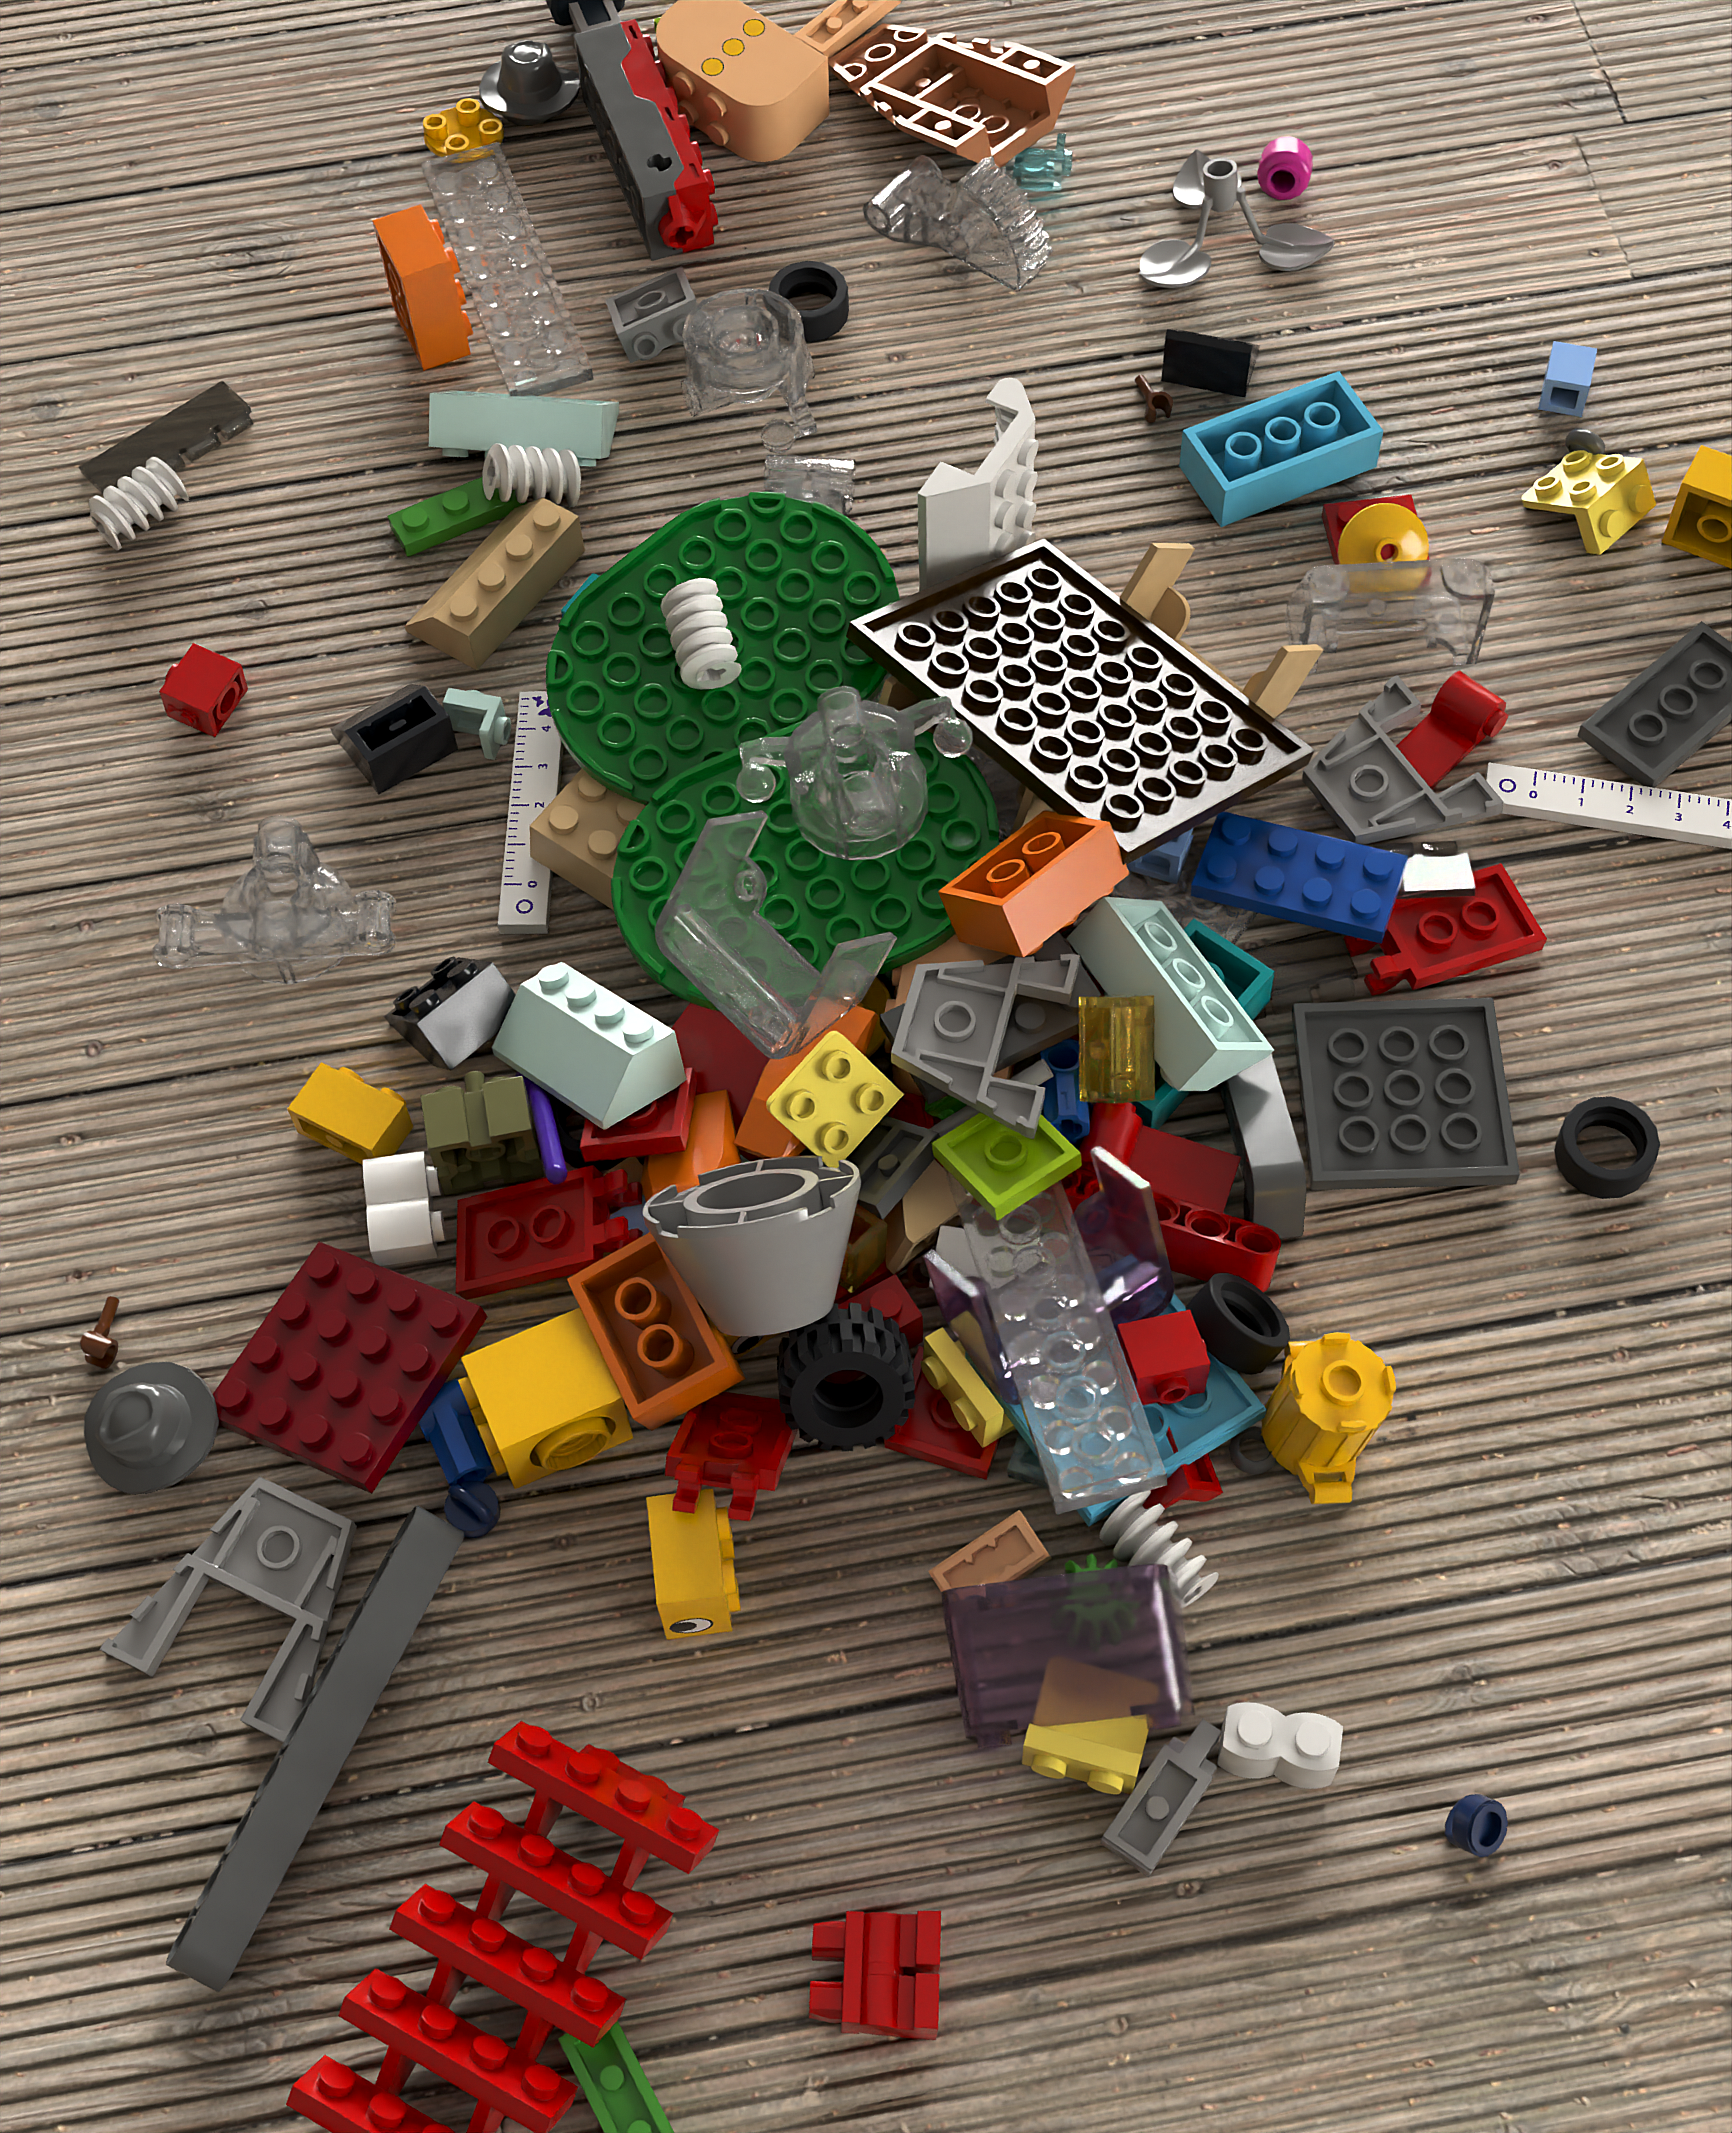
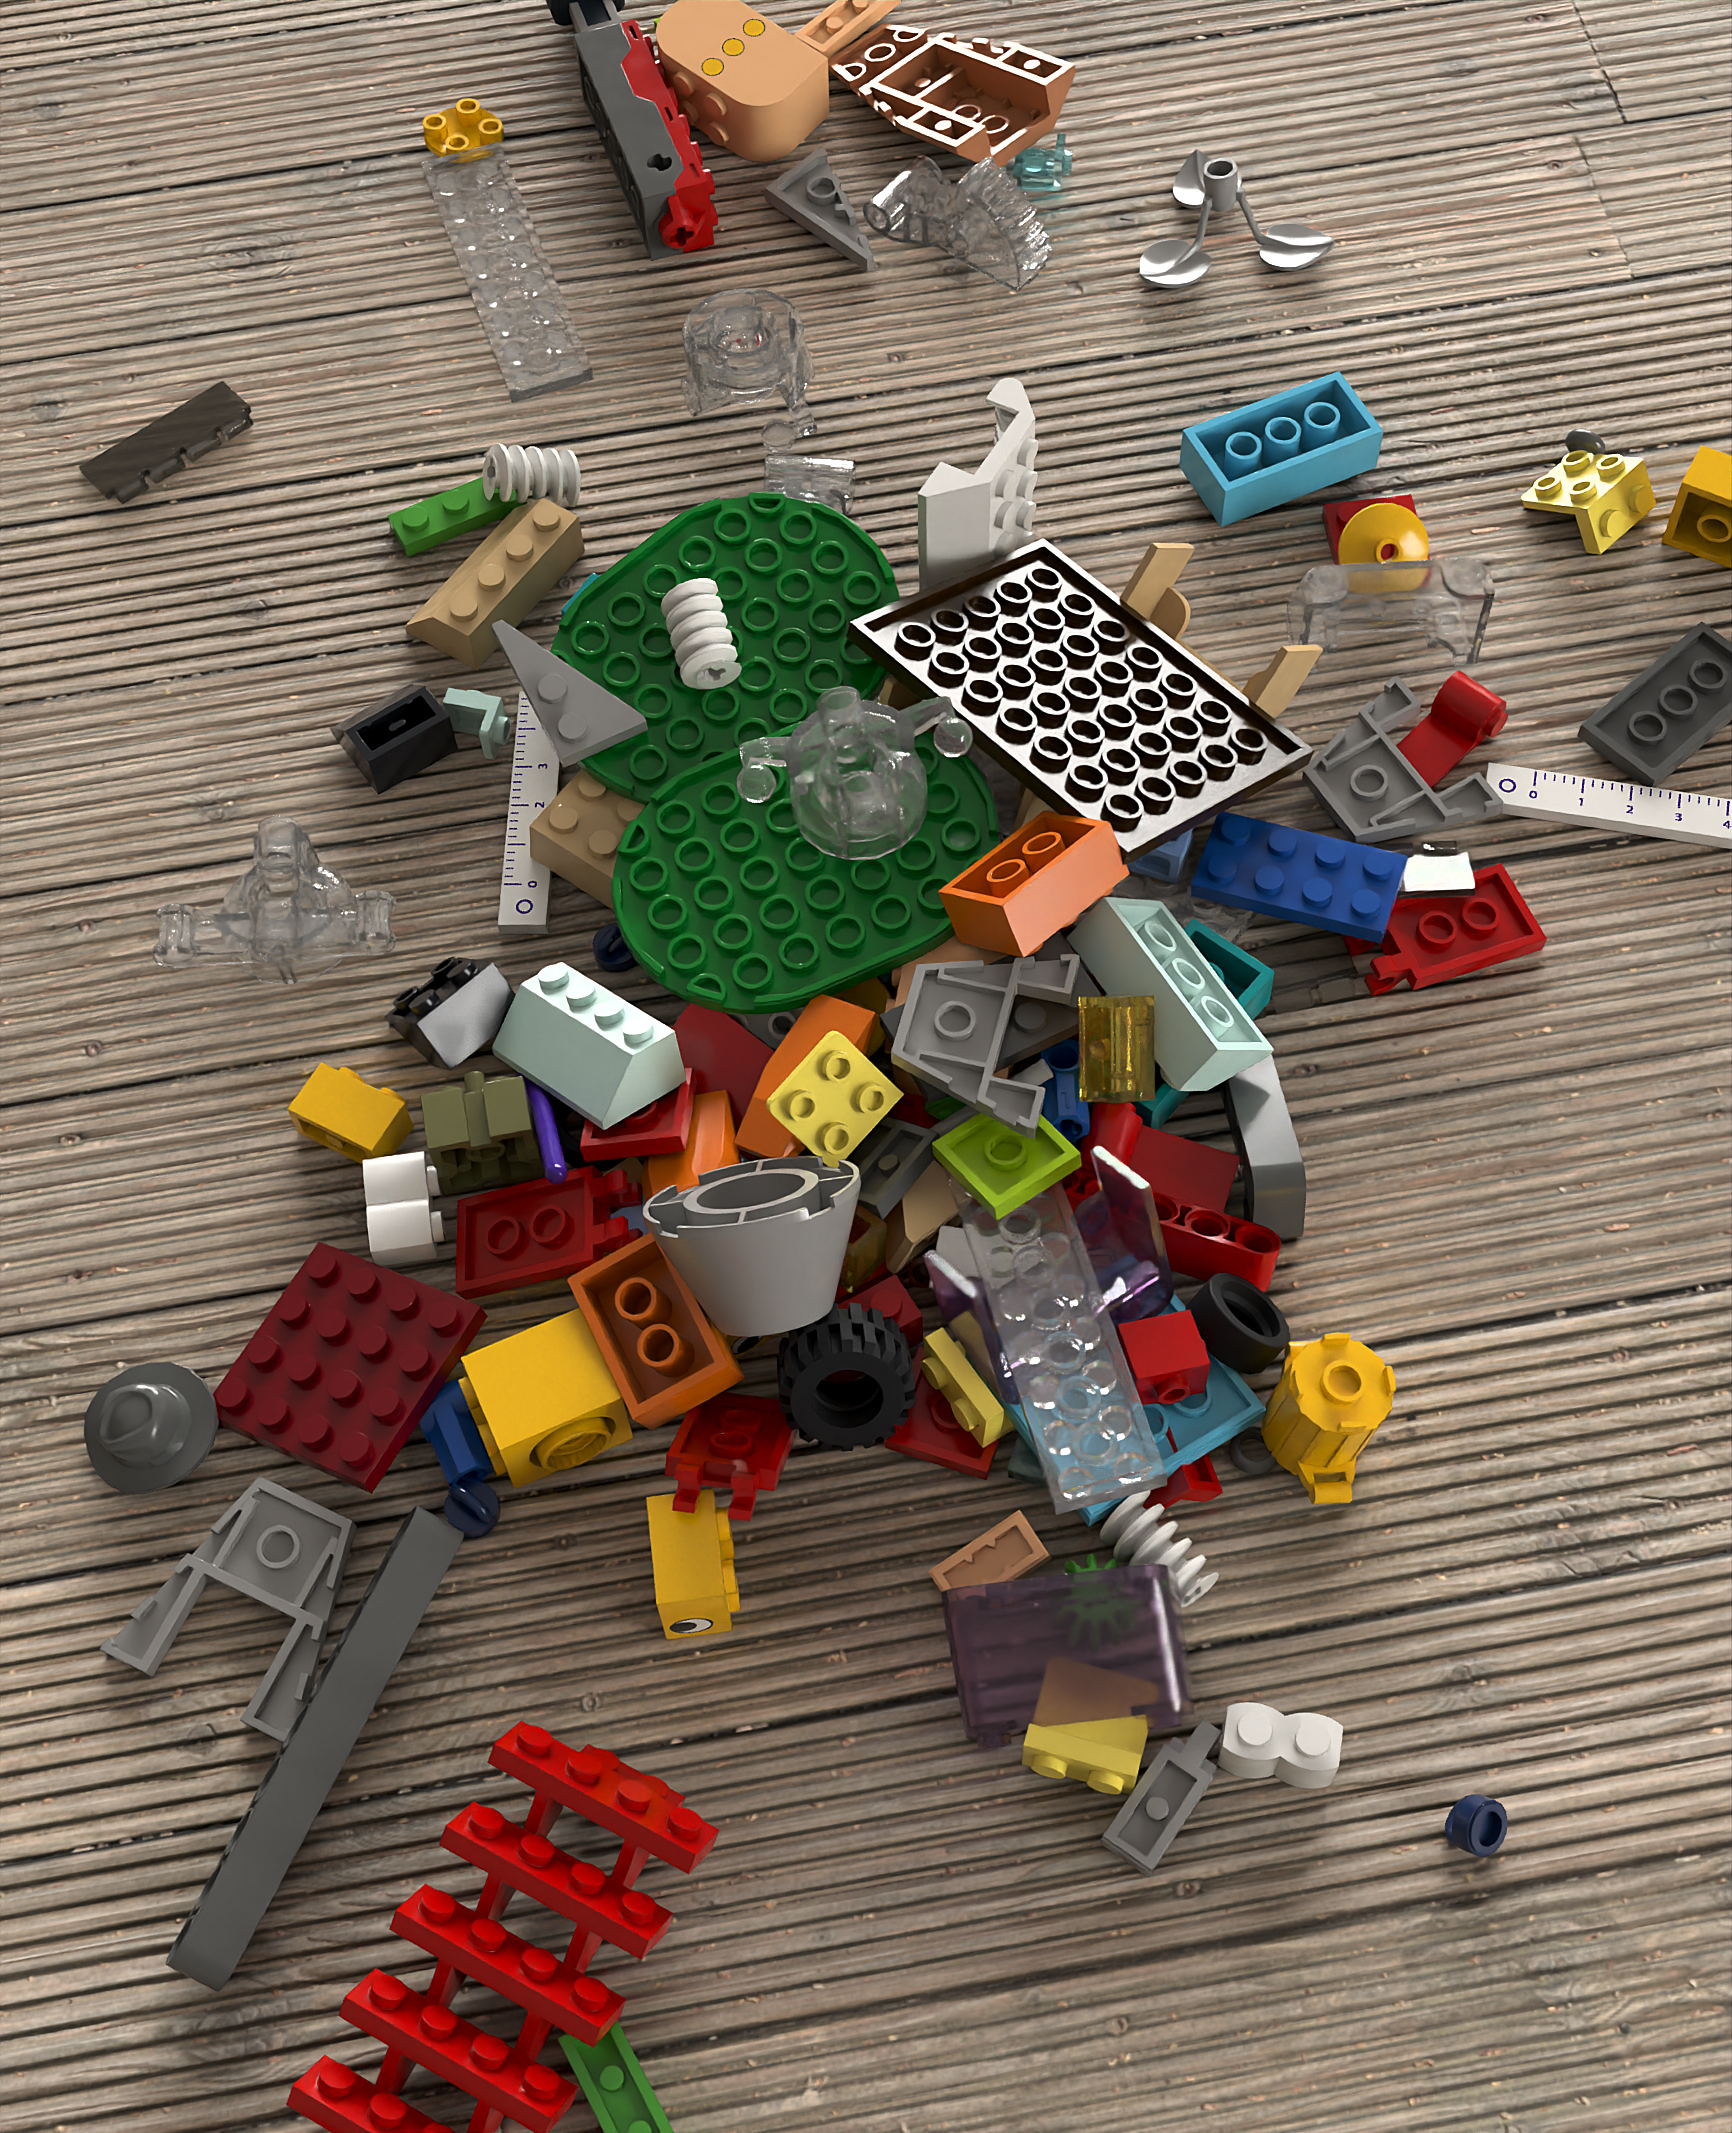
(95, 1344): reddish brown hand -> none
(135, 500): white piece -> none
(203, 689): red head -> none
(424, 286): orange brick -> none
(481, 419): light aqua slope -> none
(528, 85): dark grey hat -> none
(570, 707): none -> light grey wing
(611, 950): none -> dark blue tile
(652, 314): light grey plate -> none
(741, 961): clear windscreen -> none
(815, 201): none -> light grey wing
(815, 278): black tyre -> none
(874, 1989): red hips -> none
(1154, 400): reddish brown hand -> none
(1208, 362): black slope -> none
(1285, 168): dark pink head -> none
(1403, 1094): dark grey plate -> none
(1567, 379): light blue brick -> none
(1614, 1114): black tyre -> none

